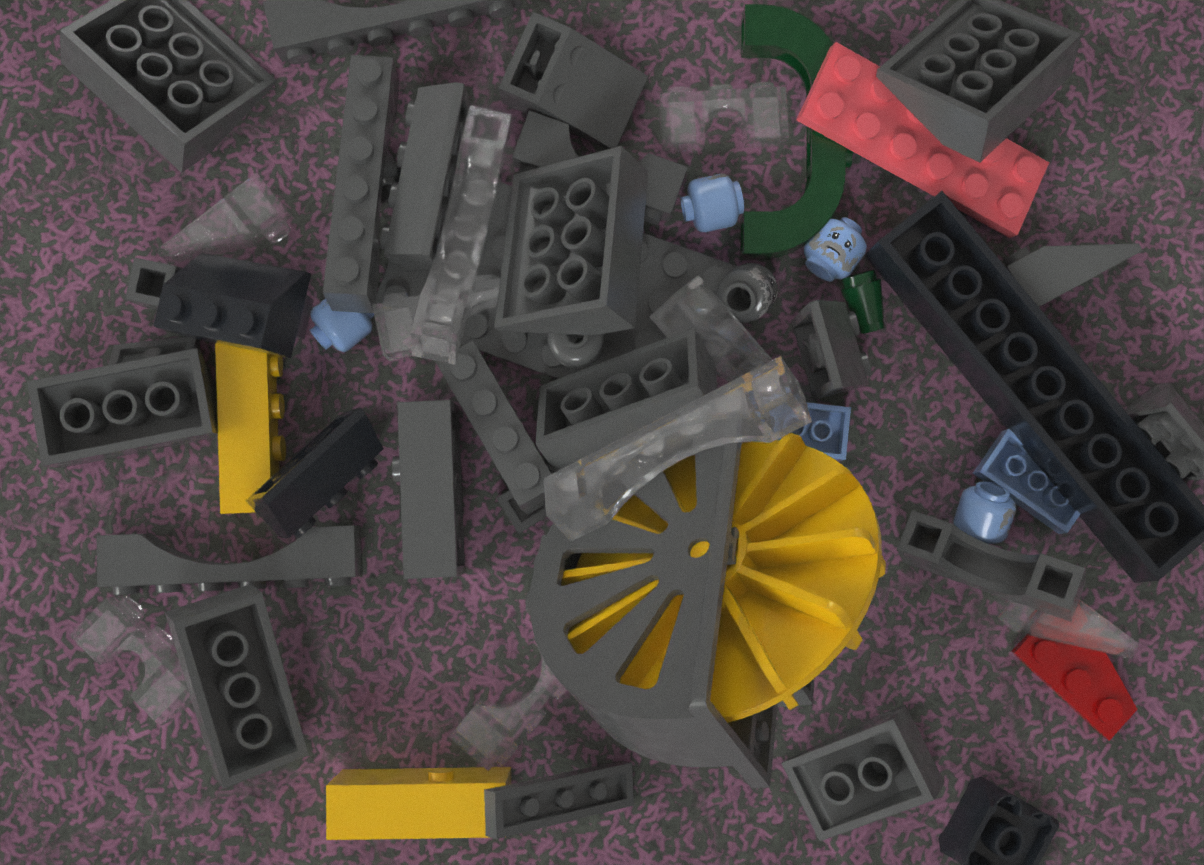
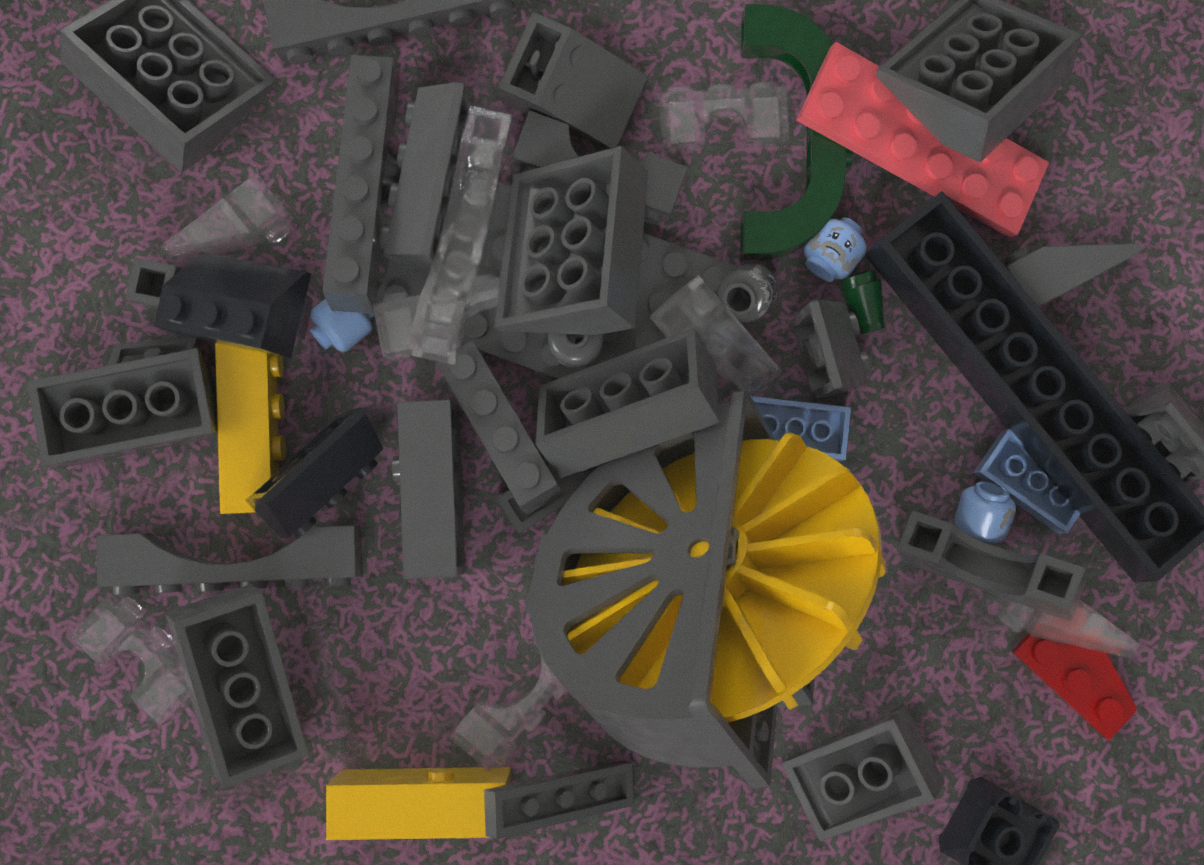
(712, 202): light blue head -> none
(750, 408): clear arch -> none

